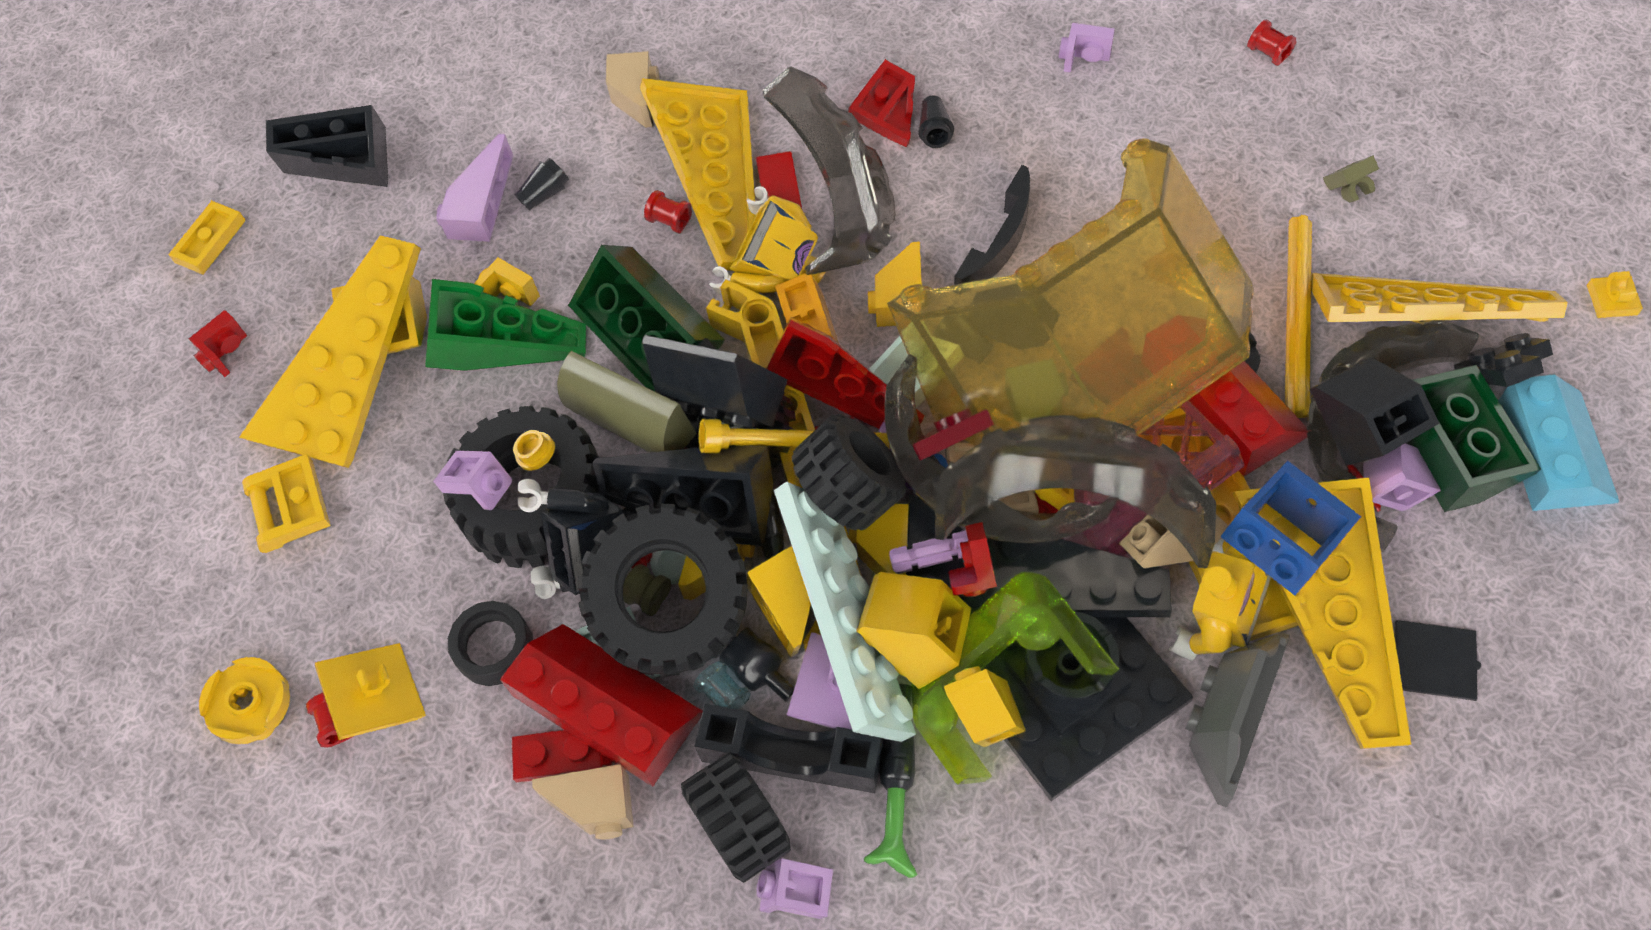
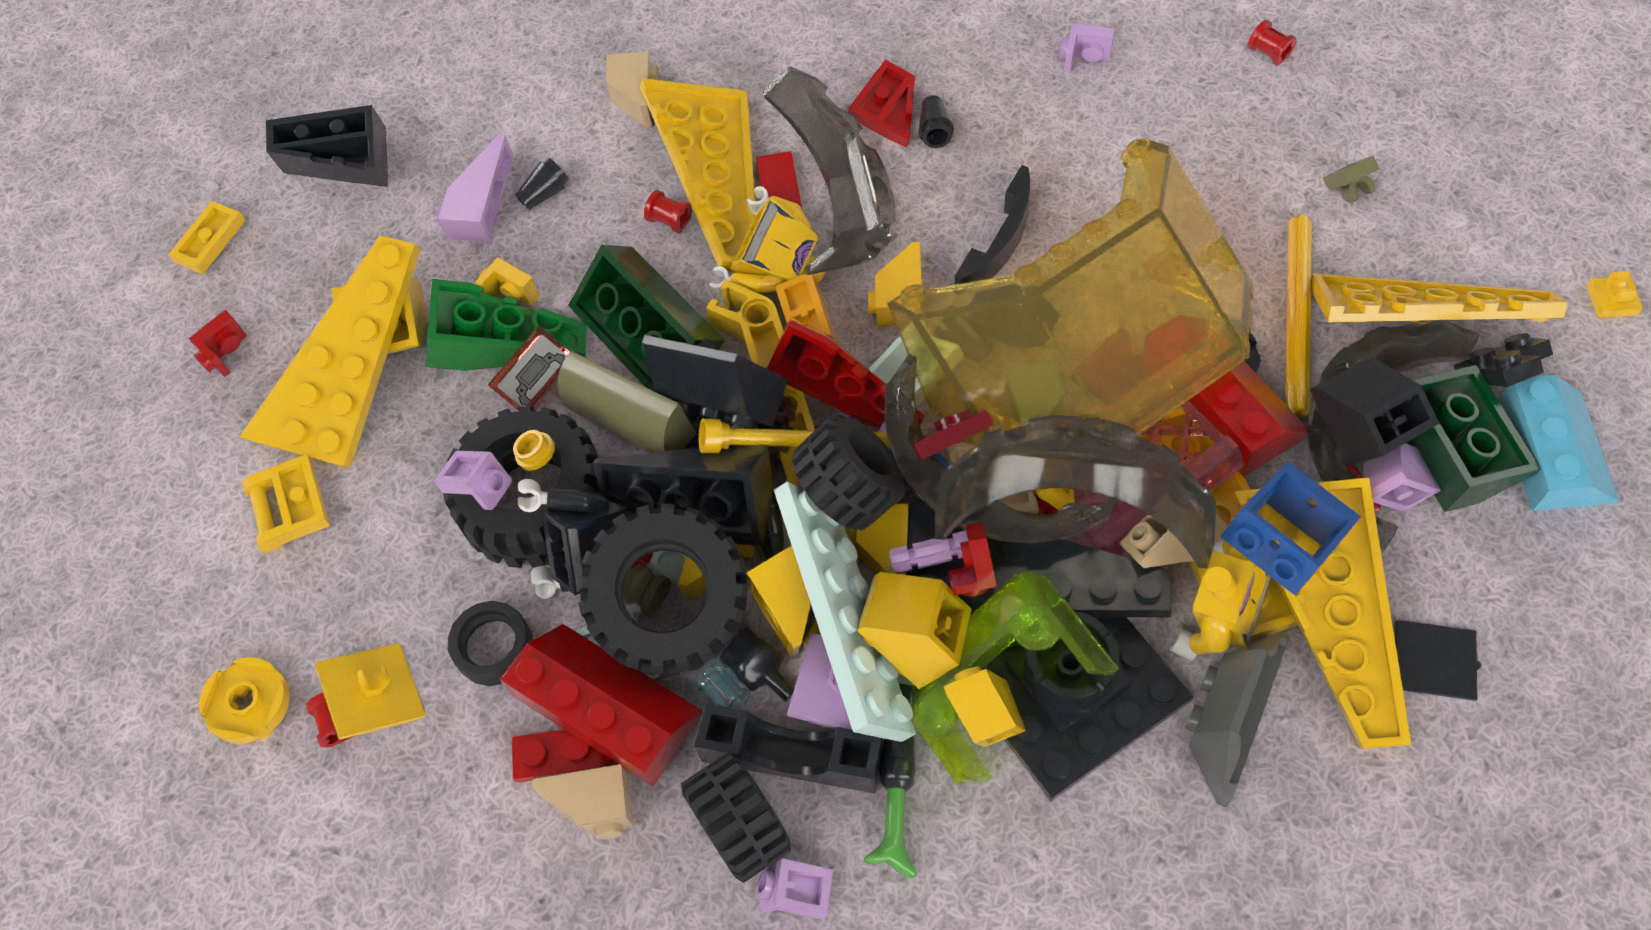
(530, 369): none -> slope

